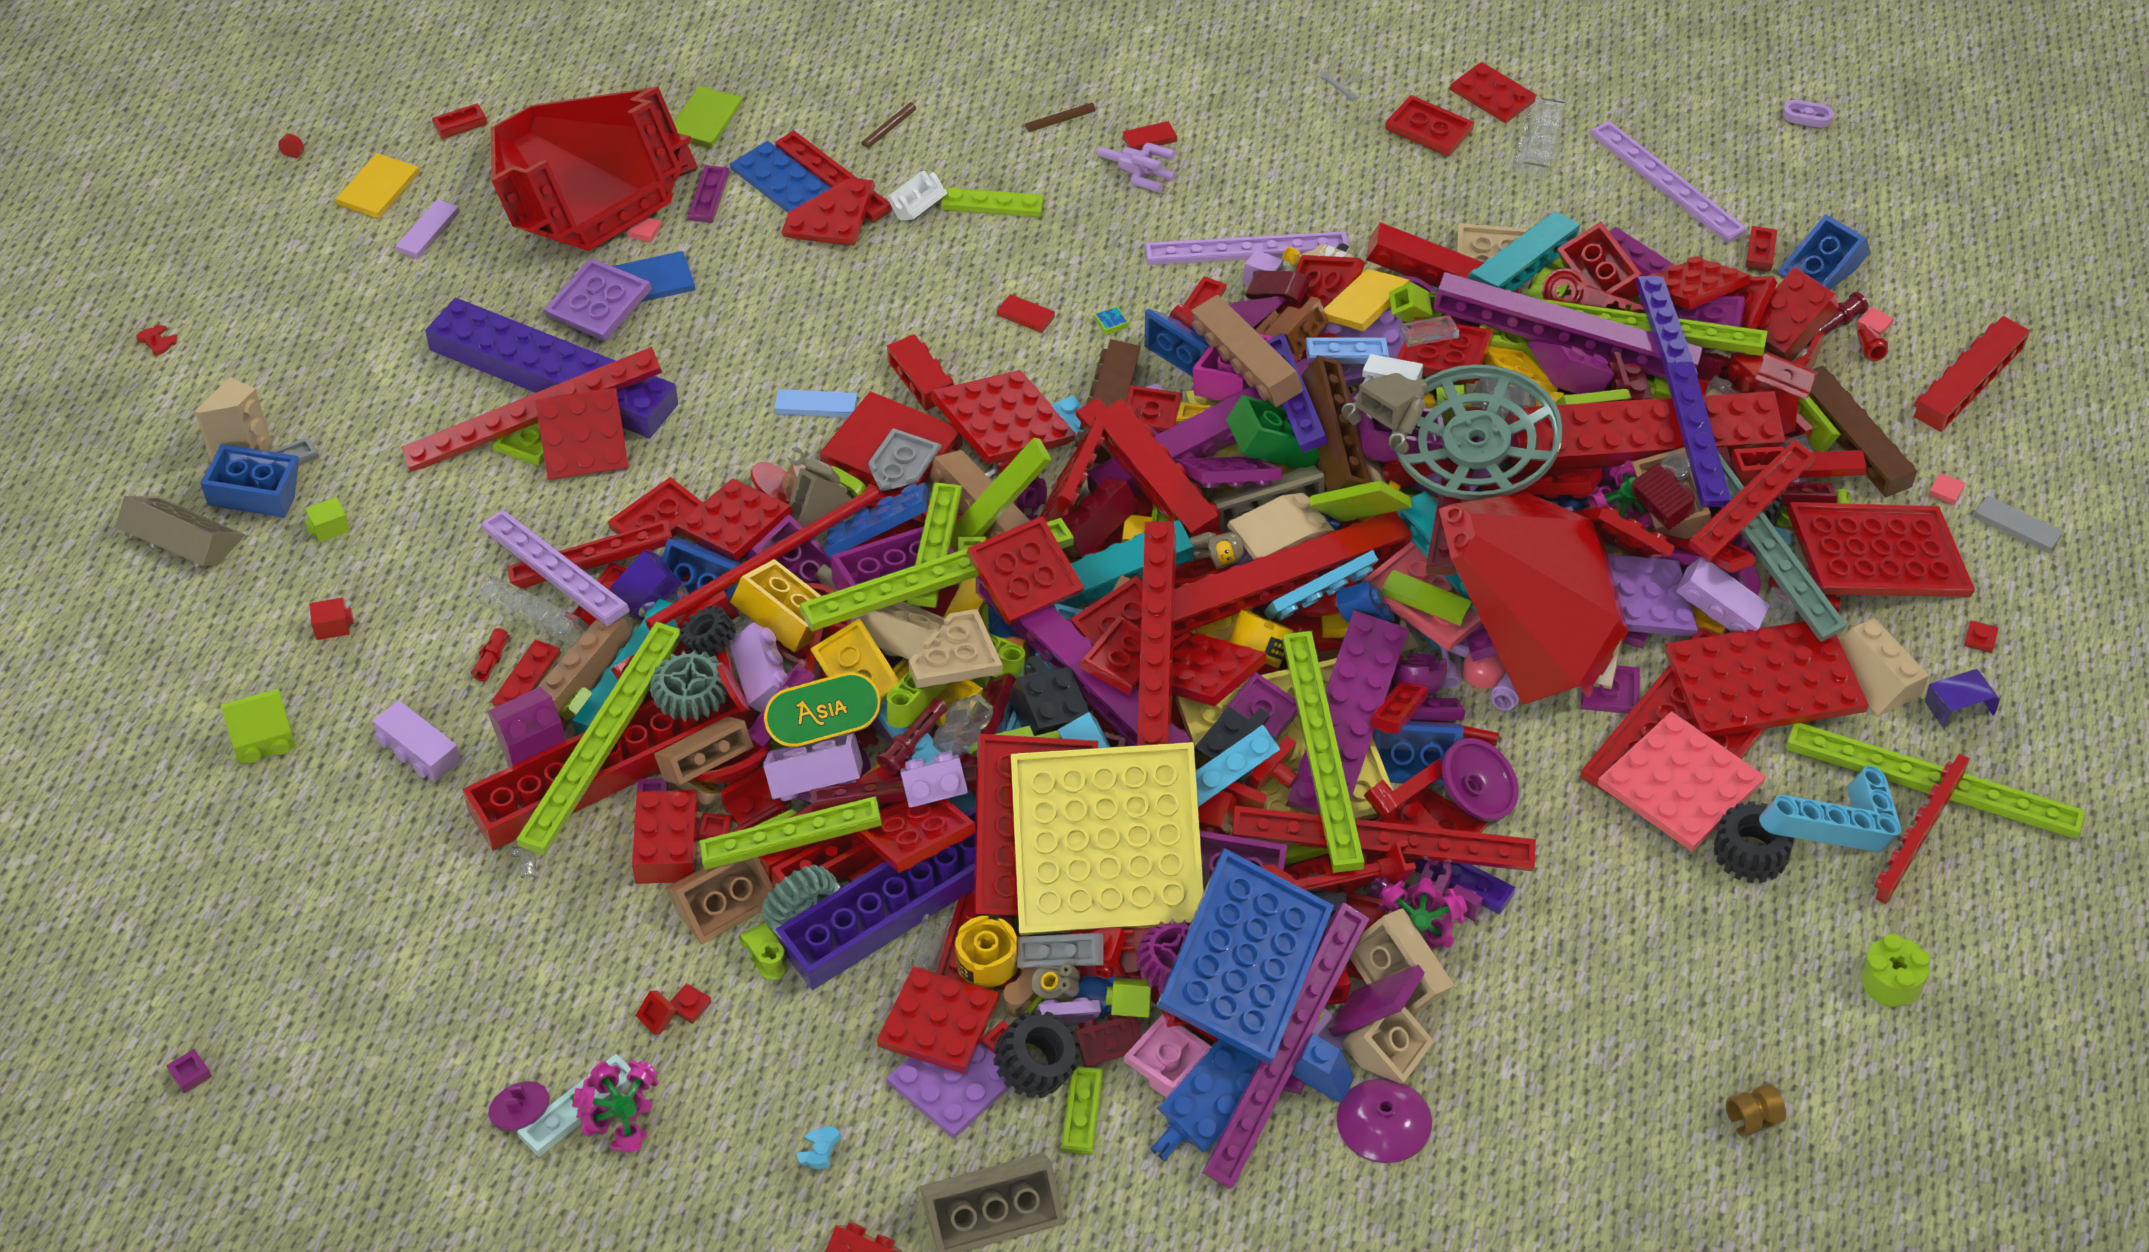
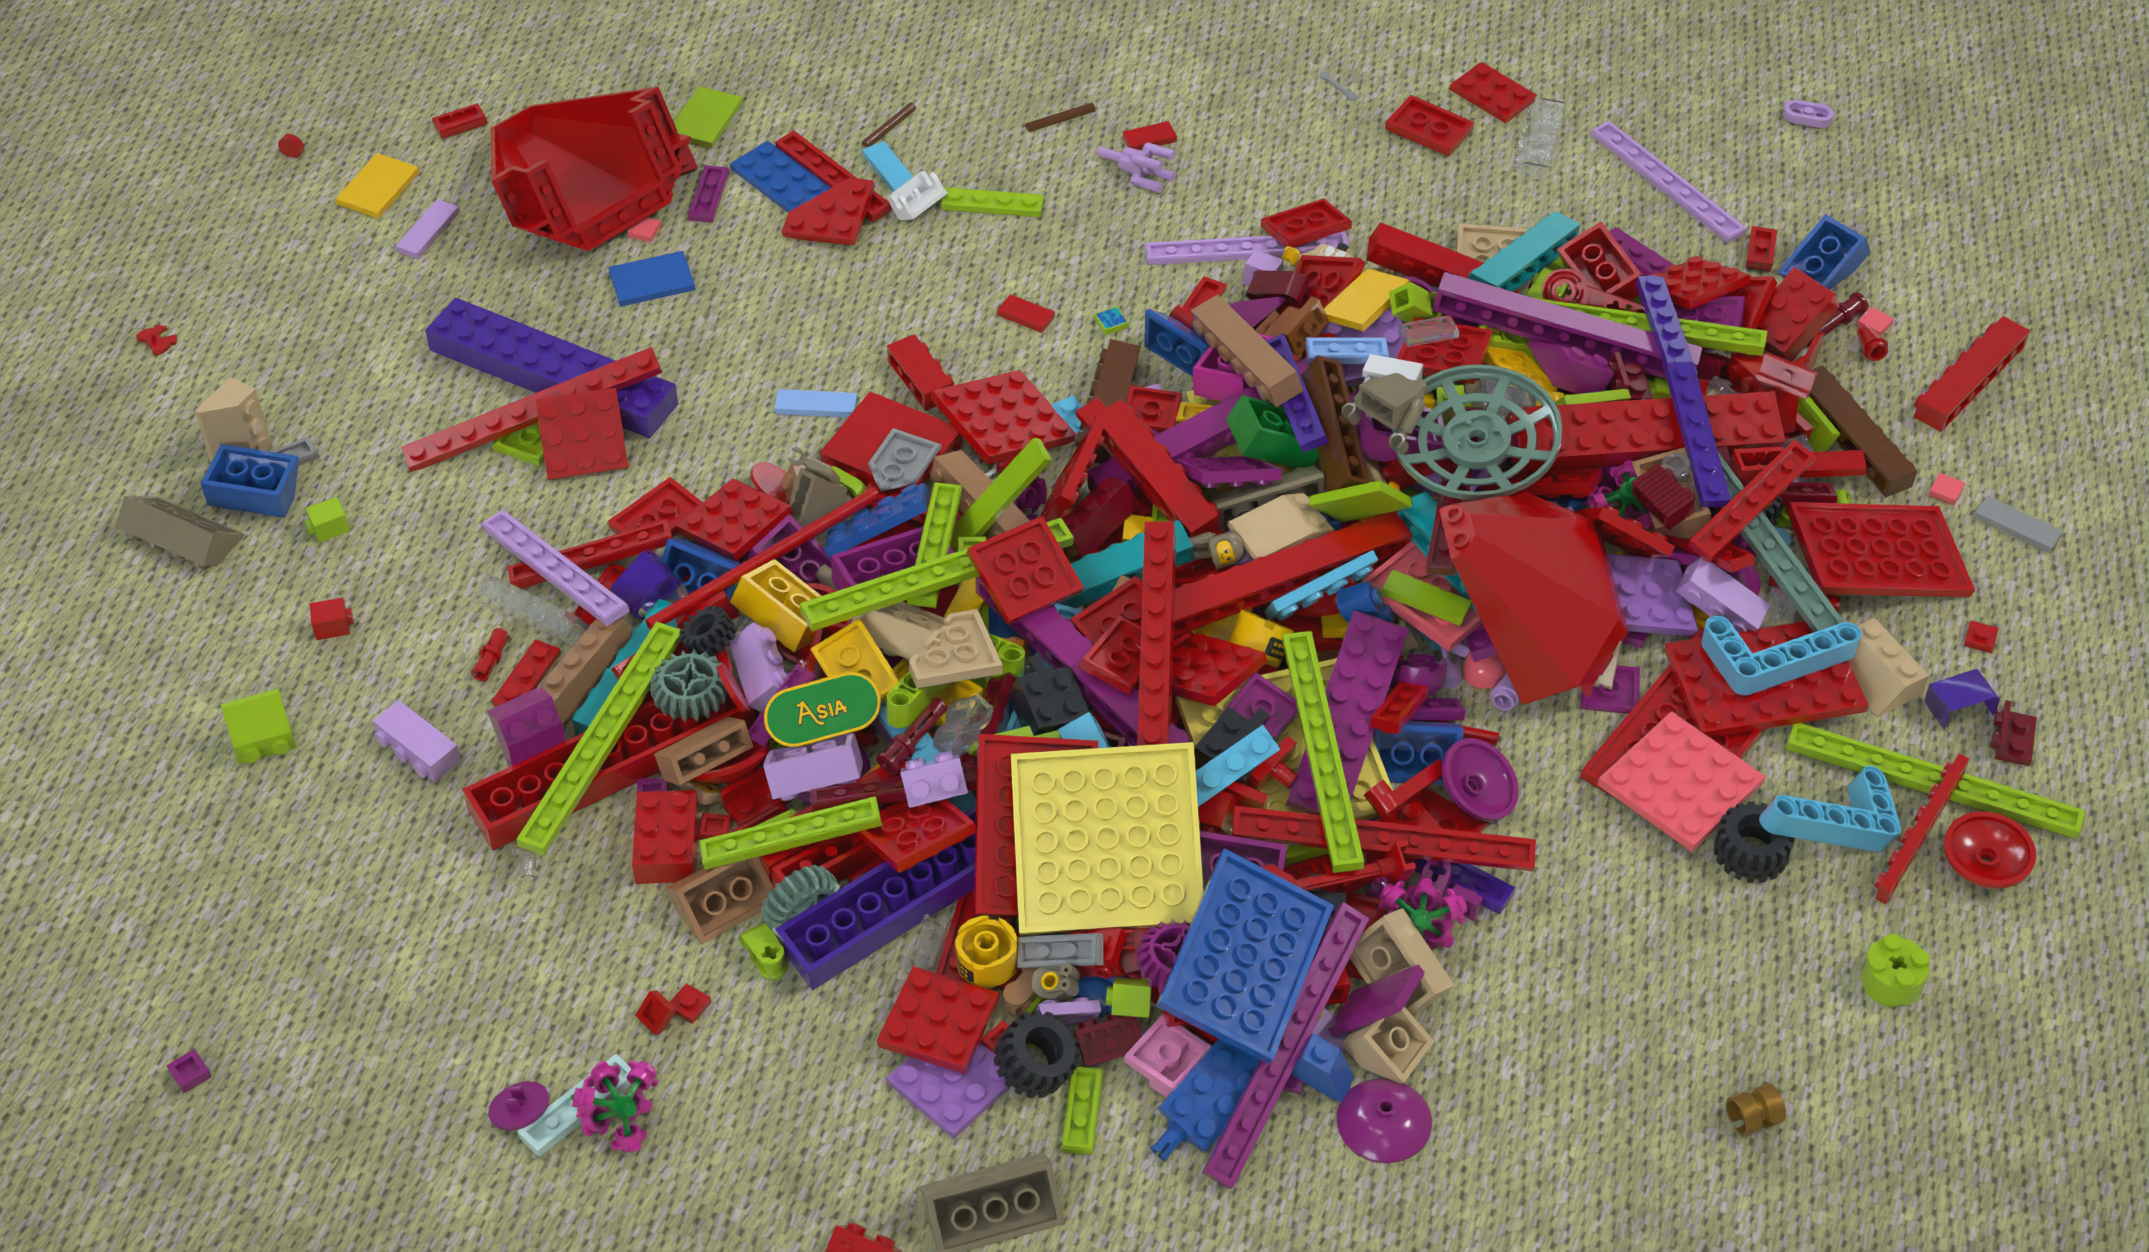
(575, 703): lime tile -> none
(598, 299): medium lavender plate -> none
(823, 1144): medium azure piece -> none
(887, 165): none -> medium azure tile
(1306, 223): none -> red tile
(1757, 671): none -> medium azure beam
(1992, 838): none -> red dish
(2014, 736): none -> dark red bracket

